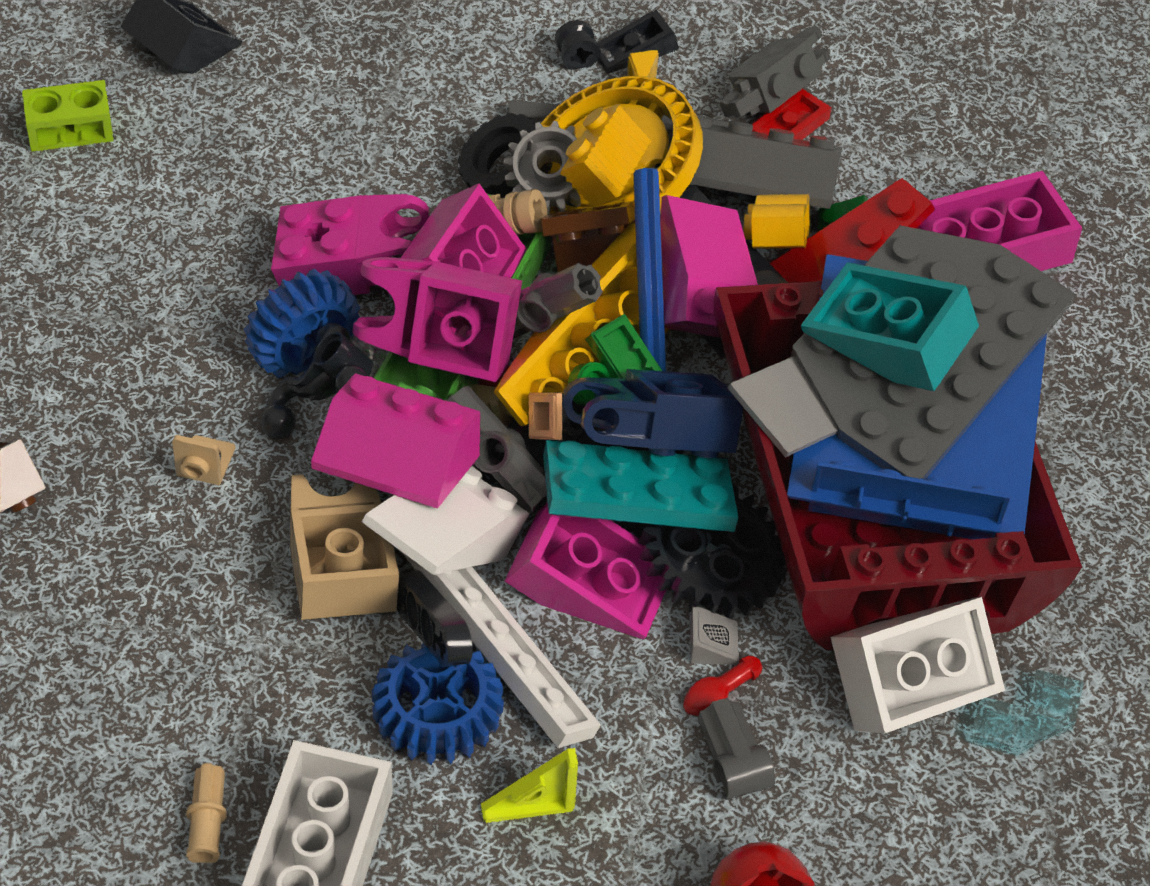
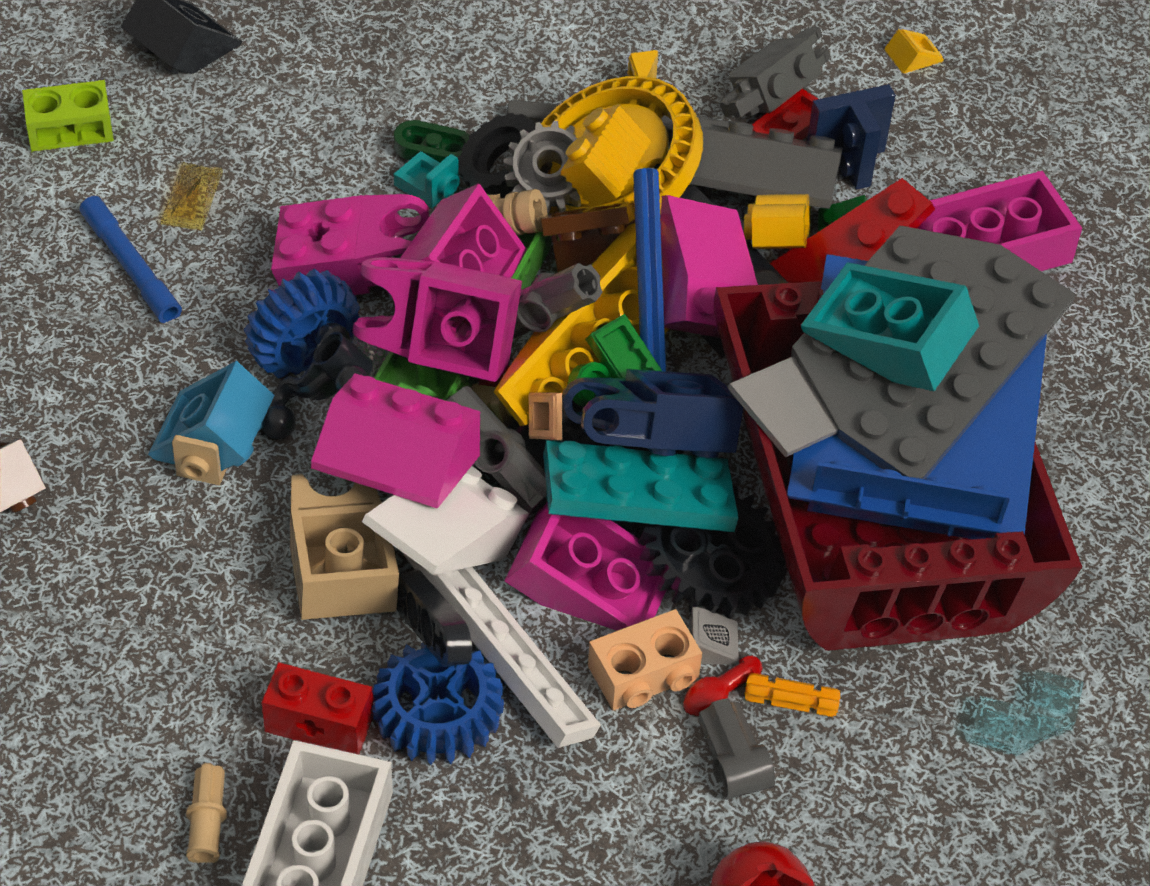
(152, 289): none -> blue piece
(192, 196): none -> clear yellow slope
(220, 410): none -> dark azure slope
(317, 709): none -> red brick
(428, 138): none -> dark green plate
(429, 178): none -> teal bracket
(539, 793): neon yellow tile -> none
(577, 45): black wheel -> none
(640, 652): none -> light nougat brick
(642, 35): black slope -> none
(792, 694): none -> light orange axle
(858, 124): none -> dark blue bracket
(912, 51): none -> yellow slope
(917, 665): white slope -> none

